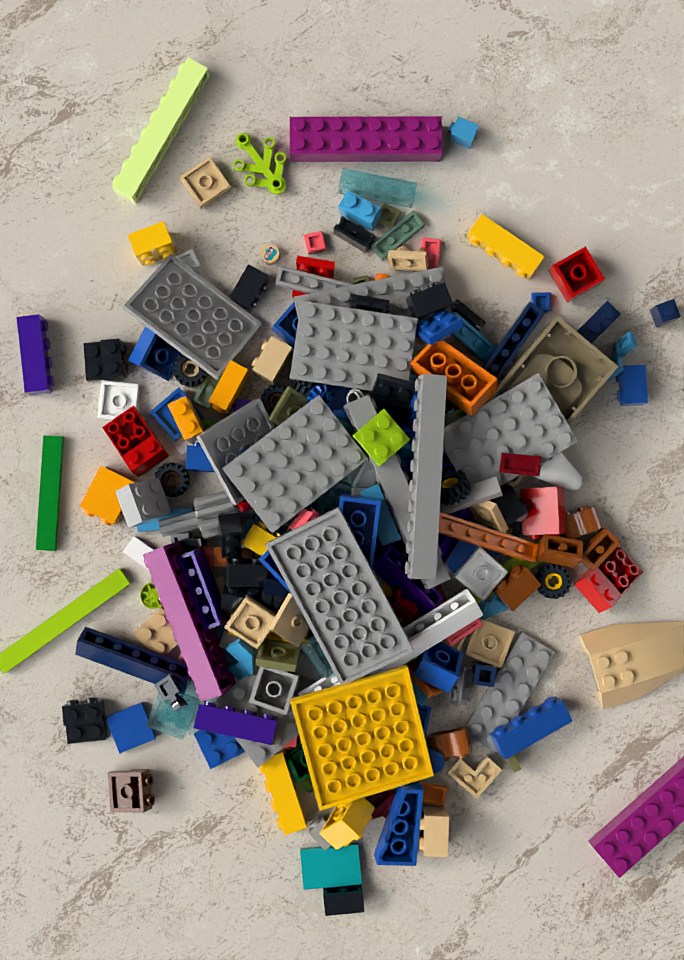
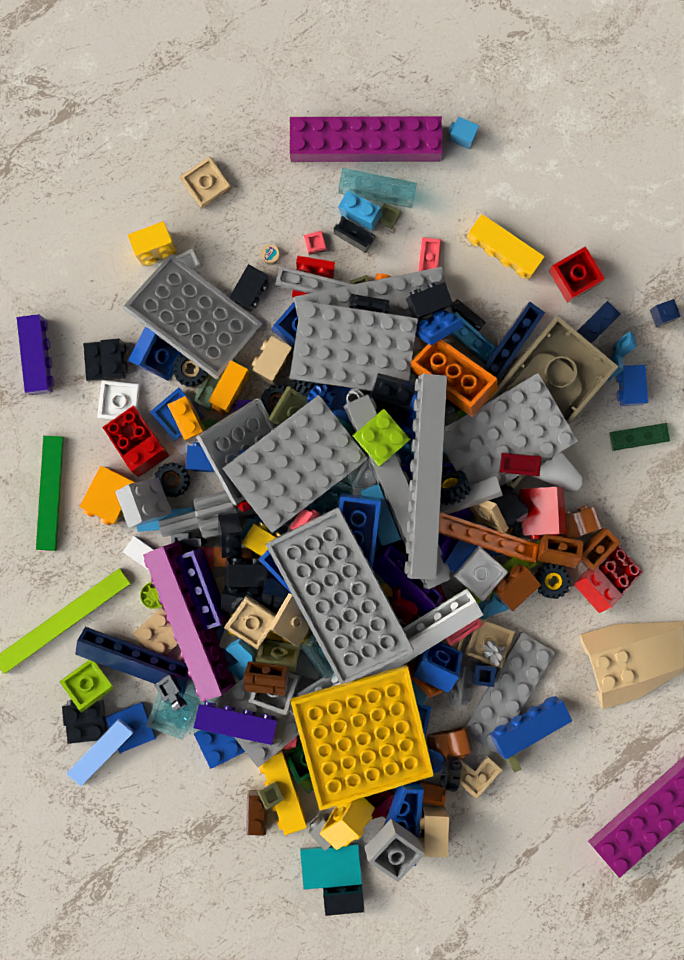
(86, 685): none -> lime plate
(100, 752): none -> light blue tile
(131, 790): reddish brown plate -> none
(161, 130): yellowish green brick -> none
(256, 815): none -> reddish brown brick
(261, 166): lime plant -> none
(266, 678): none -> reddish brown brick
(270, 795): none -> olive tile
(394, 850): none -> light grey brick
(397, 235): sand green tile -> none
(408, 260): tan tile -> none
(451, 777): none -> black hinge
(494, 652): none -> light grey plant
(542, 300): blue tile -> none
(639, 436): none -> clear green tile

